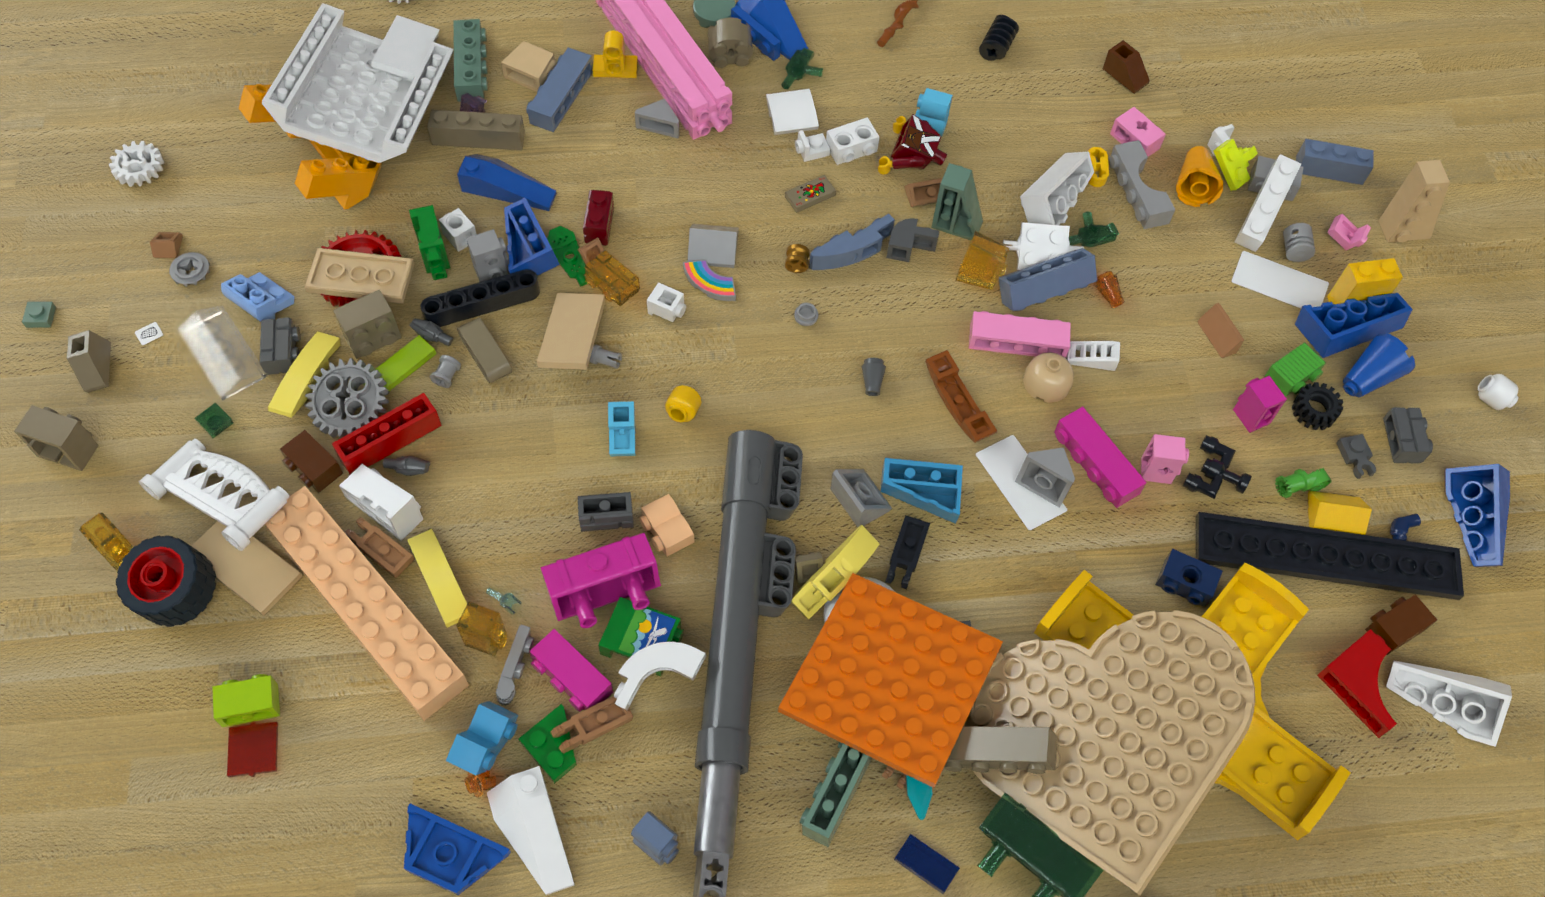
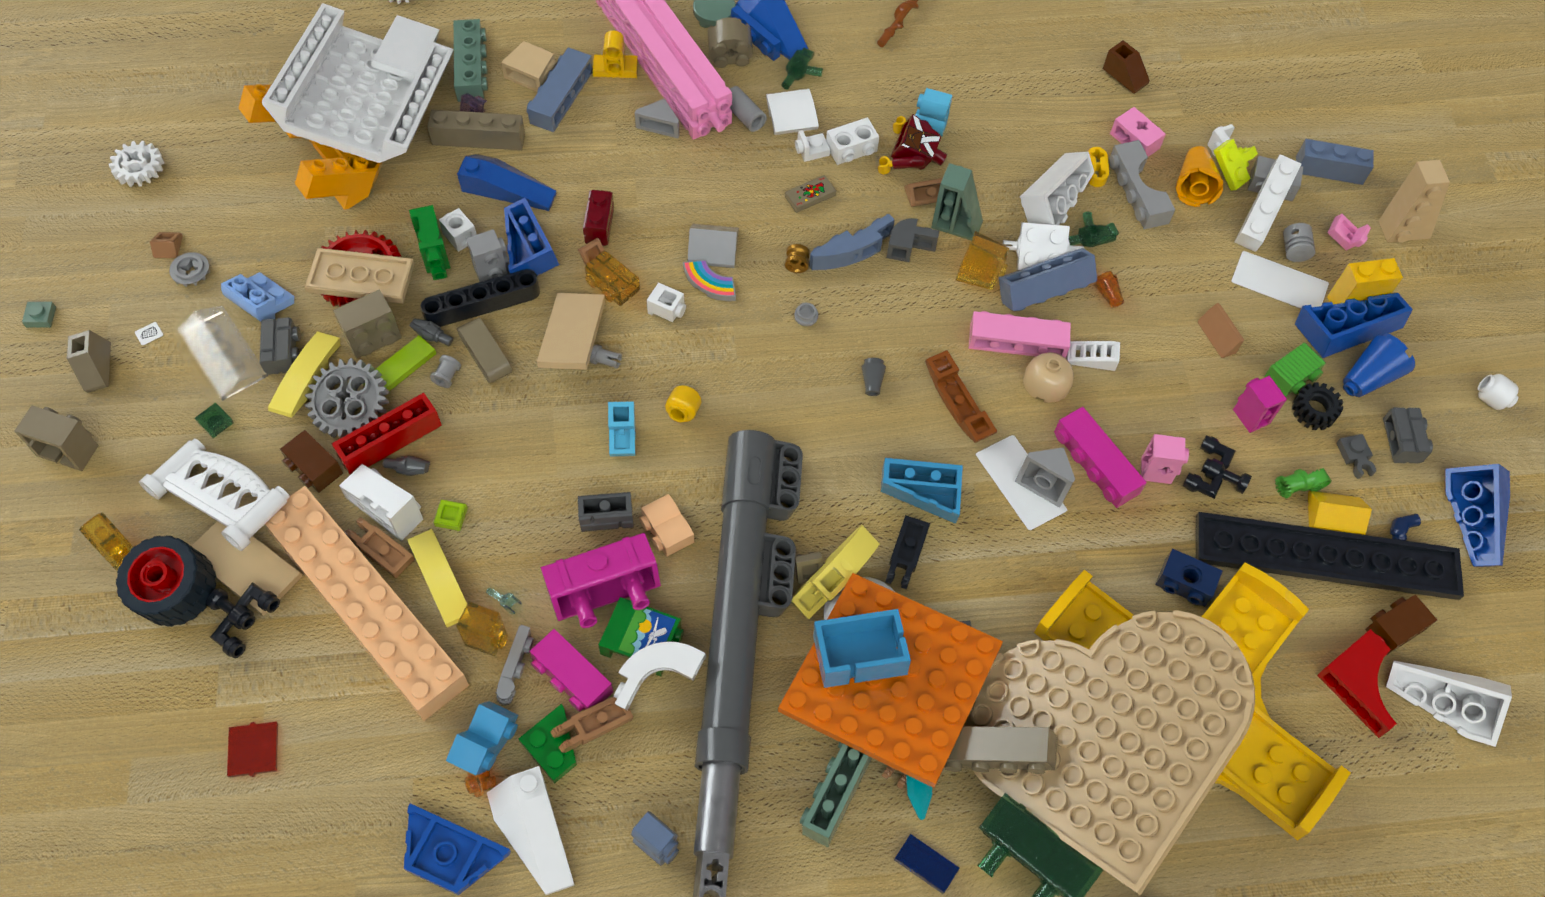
(238, 615): none -> black piece
(246, 700): lime brick -> none
(450, 515): none -> lime tile
(564, 243): green piece -> none
(747, 110): none -> light grey pin
(858, 495): light grey slope -> none
(861, 648): none -> dark azure piece
(998, 38): black piece -> none

